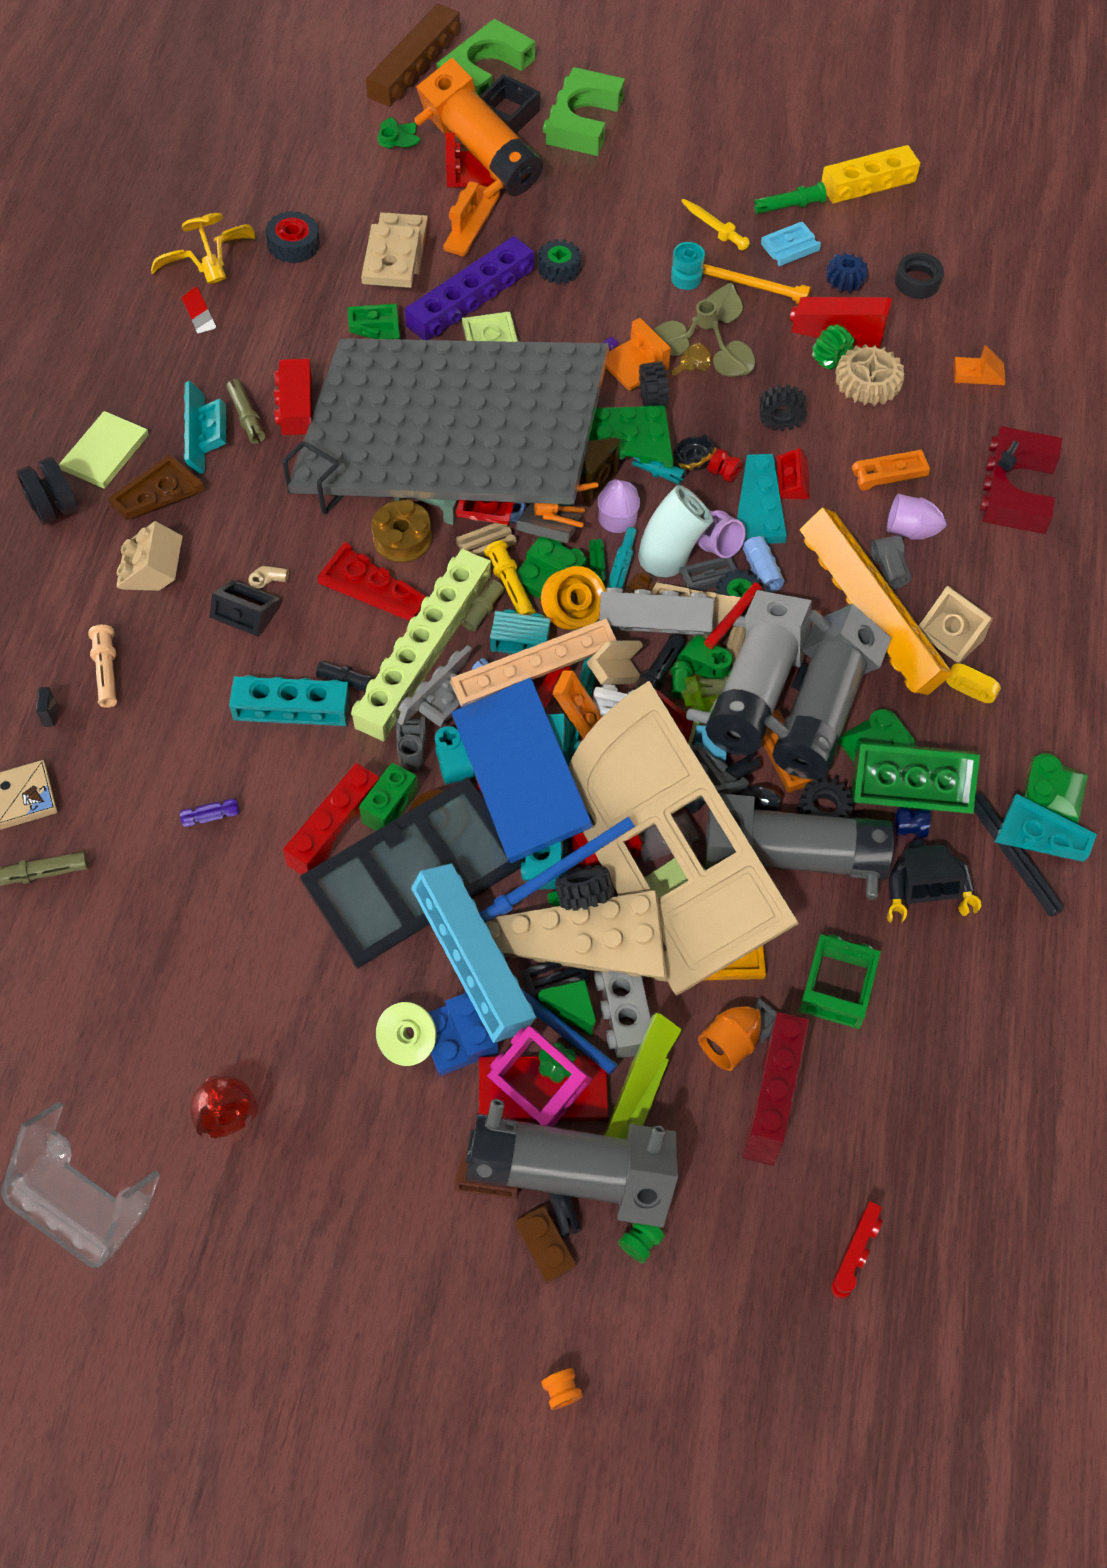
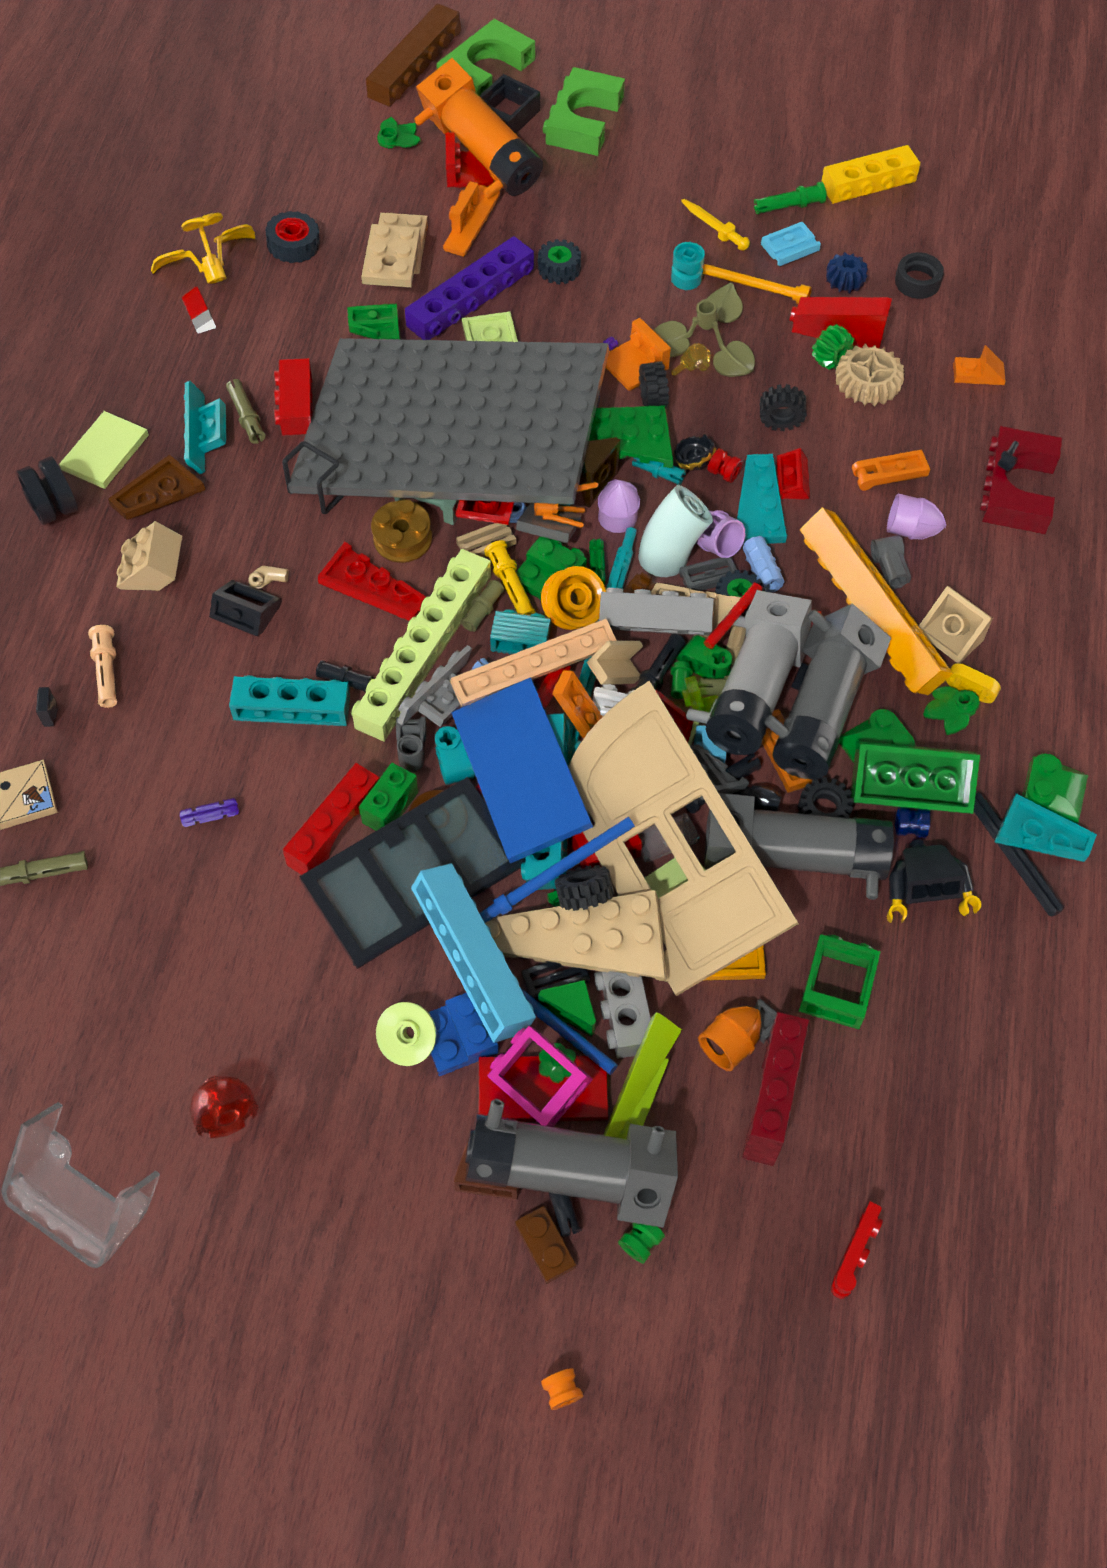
(949, 708): none -> green plate

